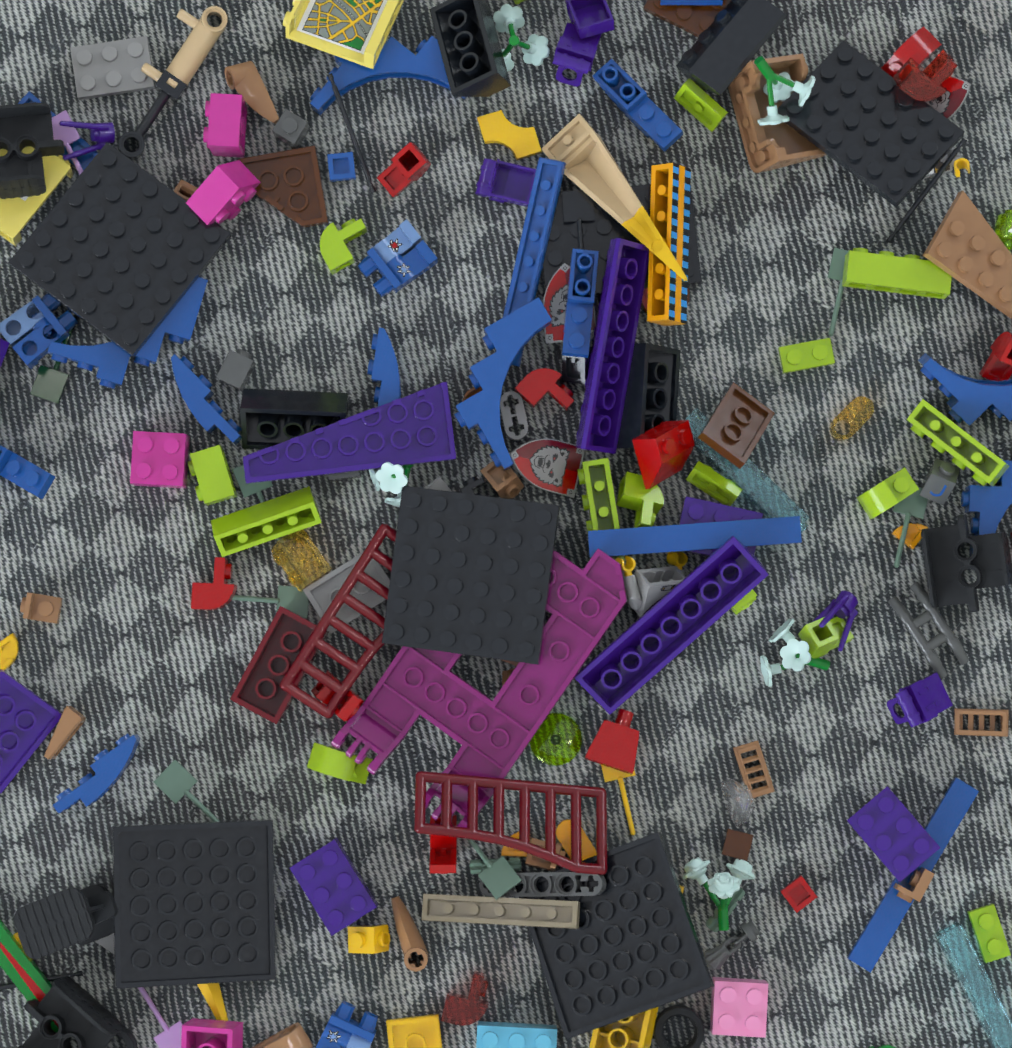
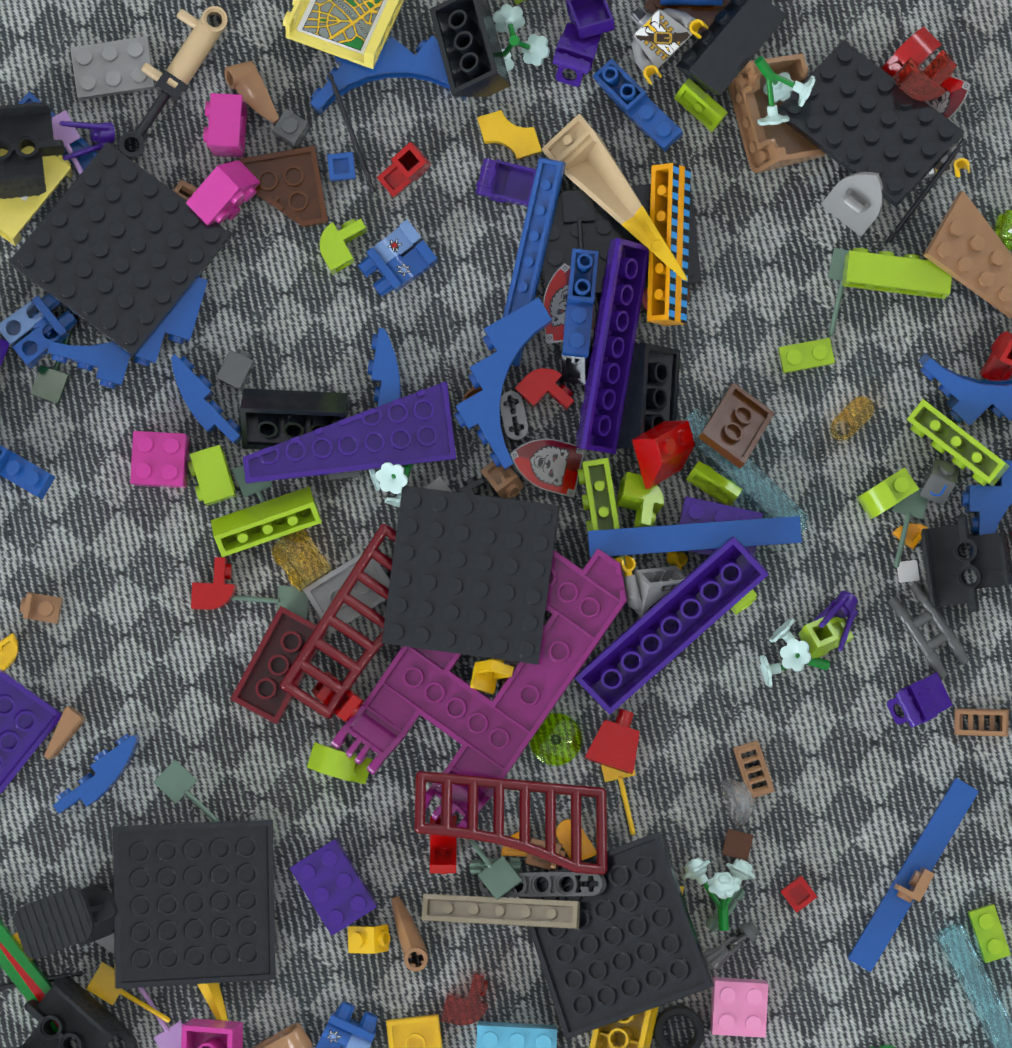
(104, 987): none -> yellow piece
(487, 672): none -> yellow bracket
(660, 37): none -> torso
(856, 200): none -> light grey shield
(893, 834): dark purple brick -> none
(908, 571): none -> white sticker

